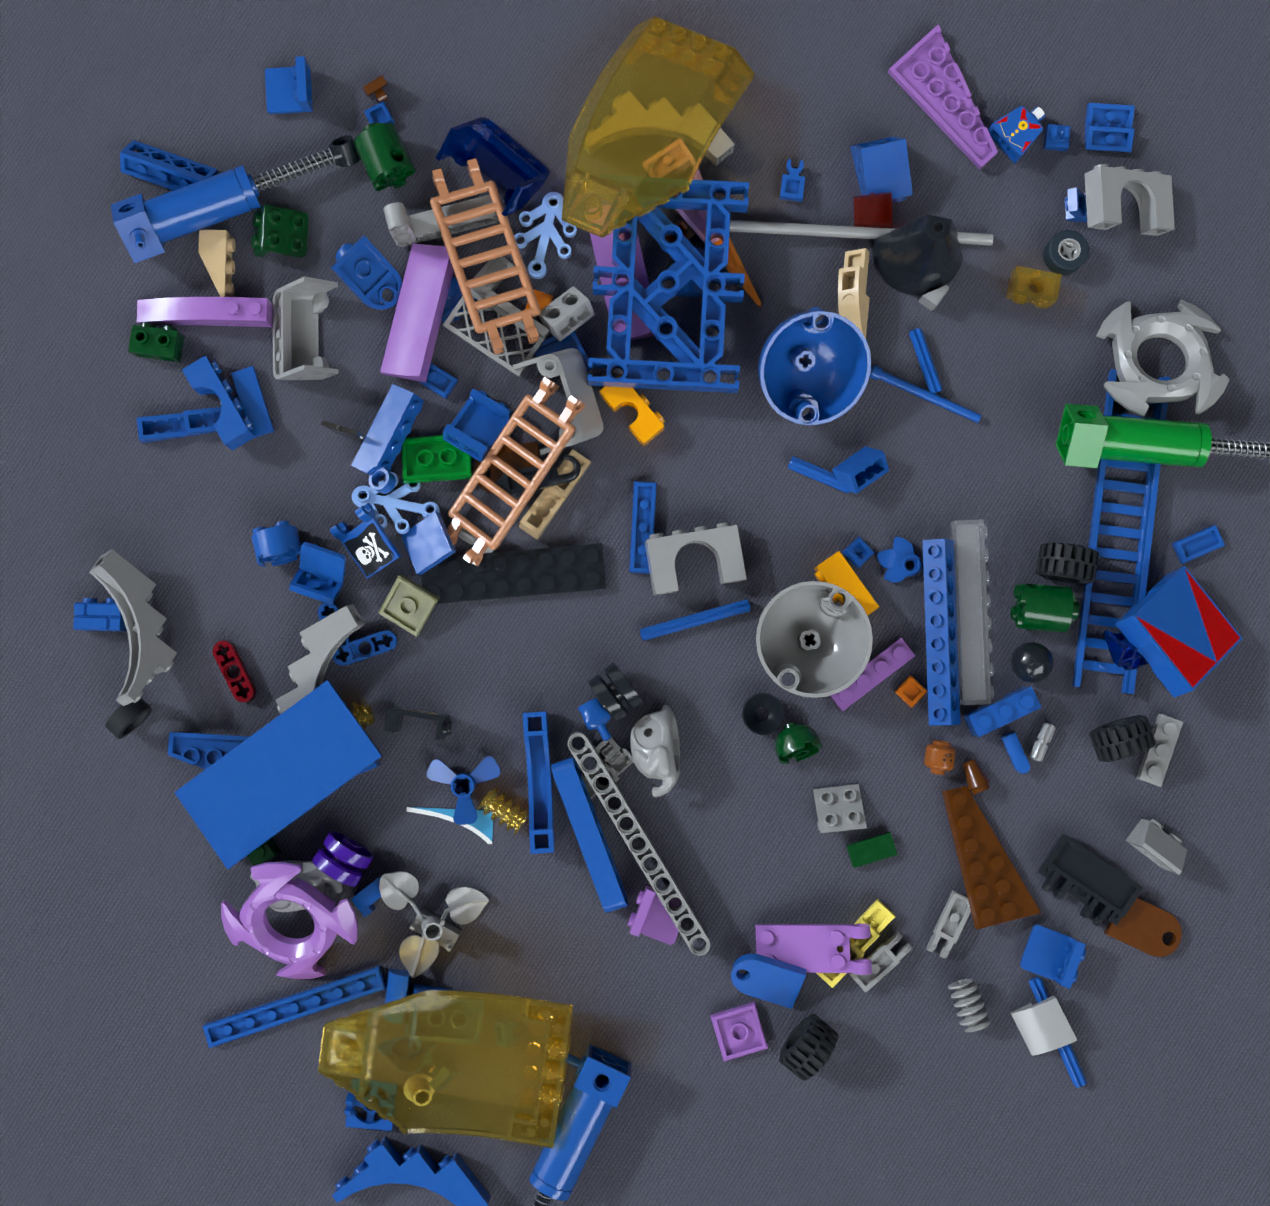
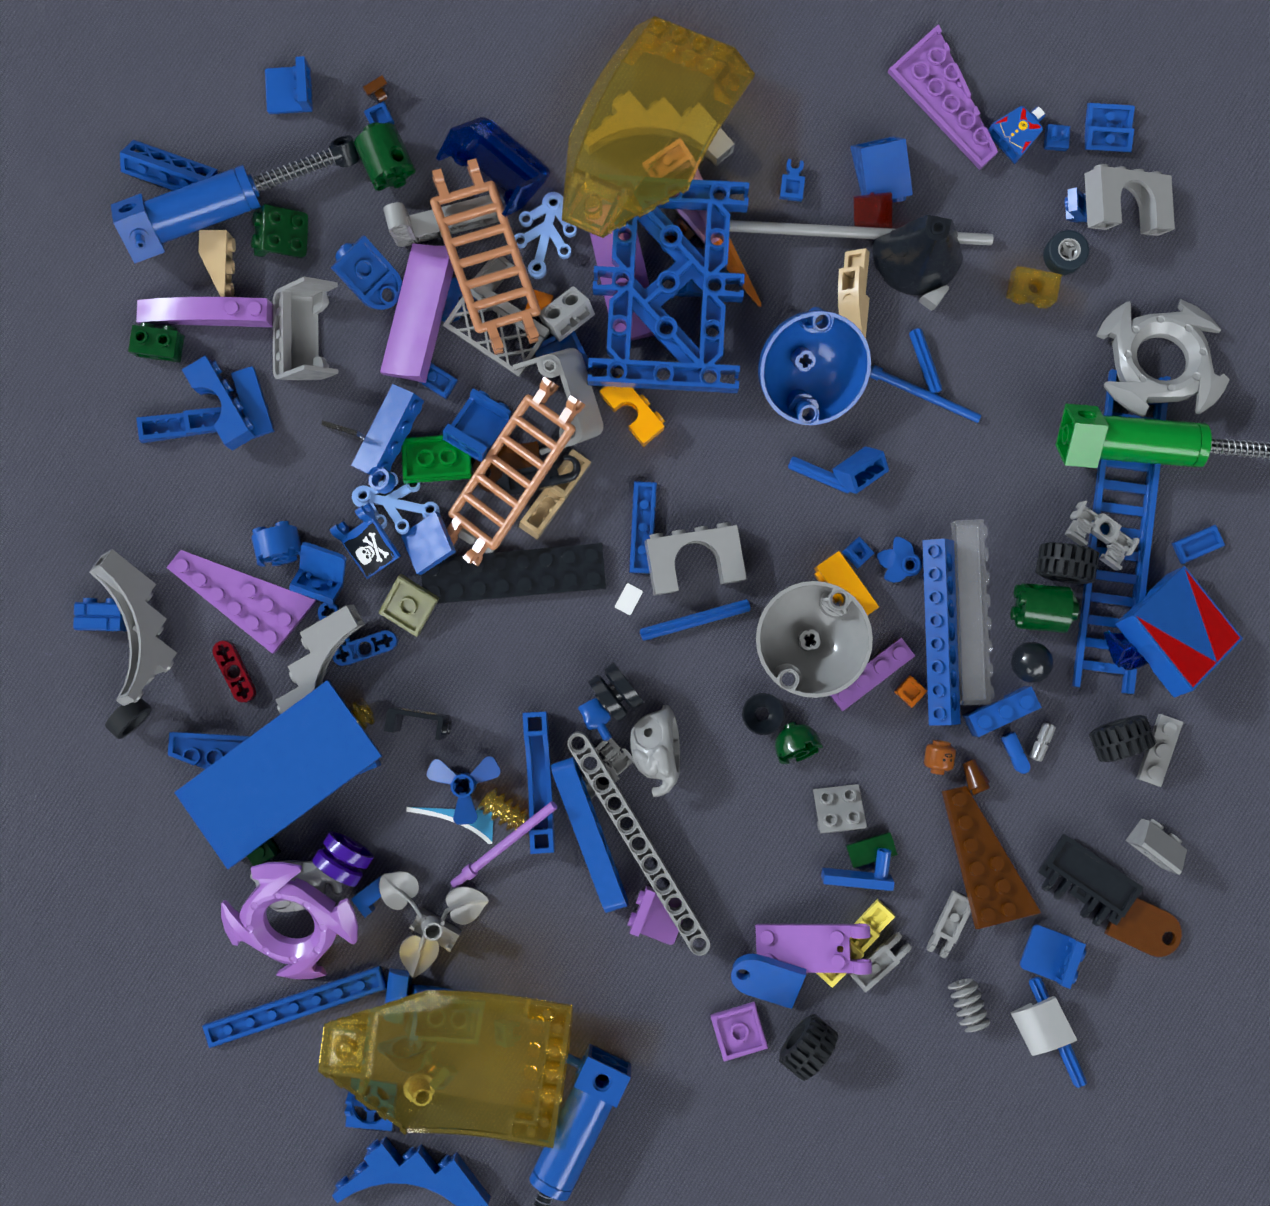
(255, 605): none -> medium lavender wing
(471, 870): none -> medium lavender bar
(628, 599): none -> white sticker
(878, 880): none -> blue piece
(1119, 541): none -> light grey piece

